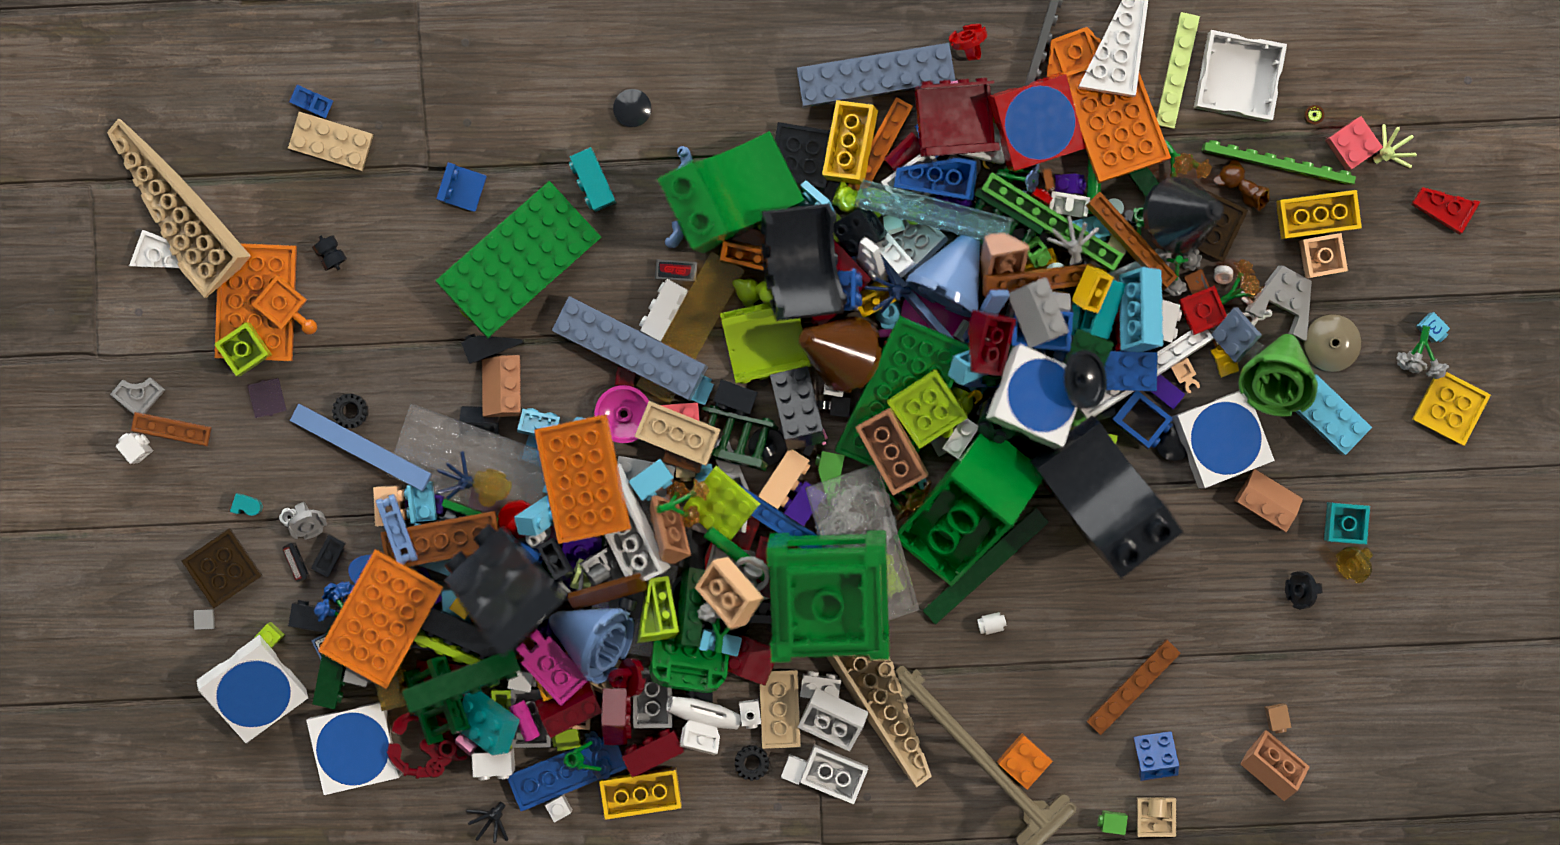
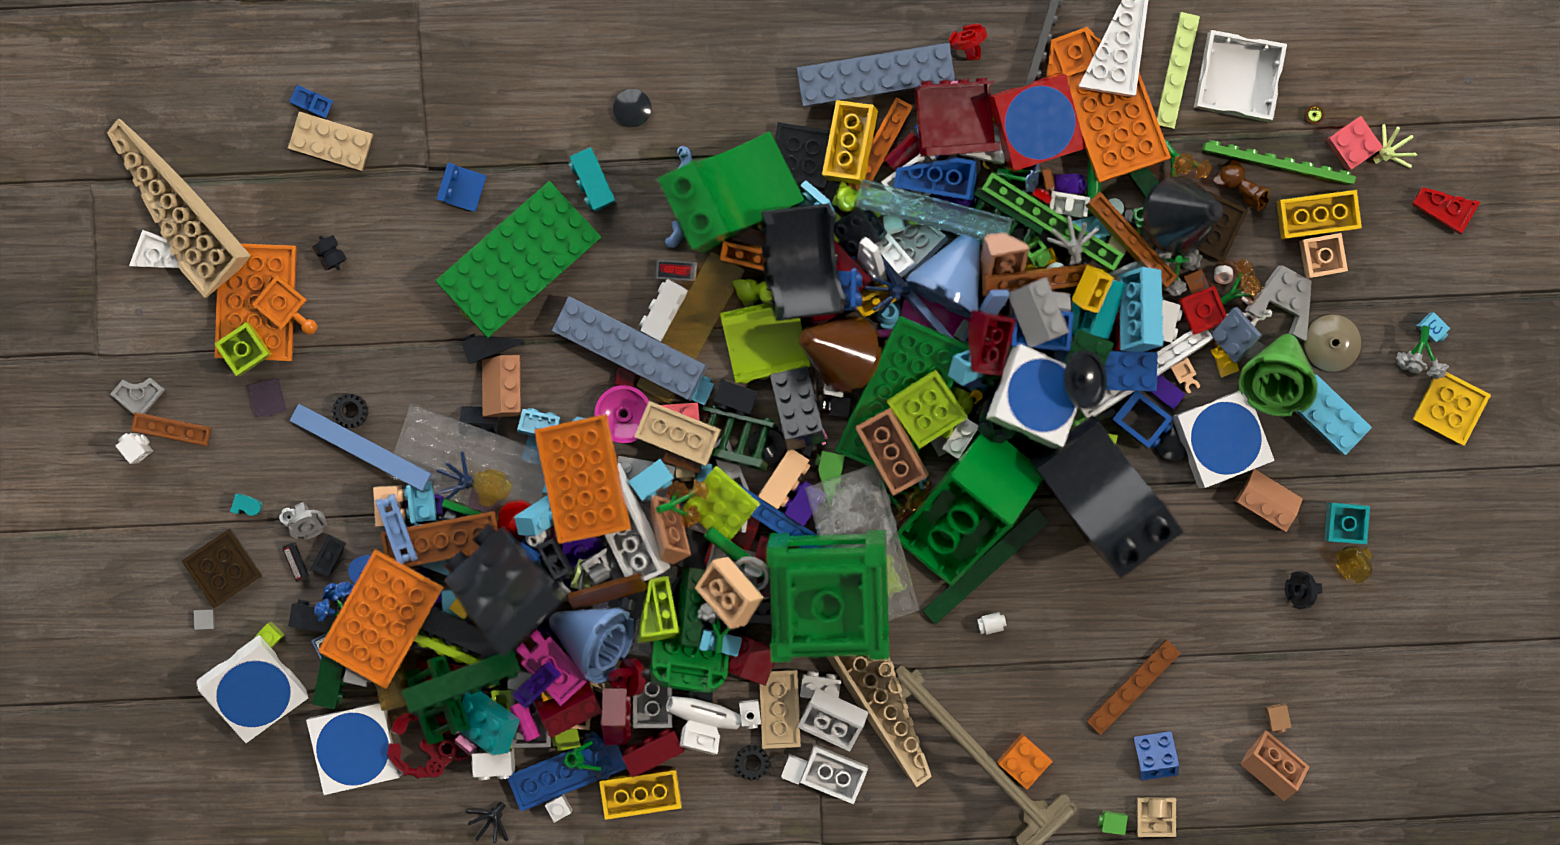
(536, 684): none -> dark purple tile

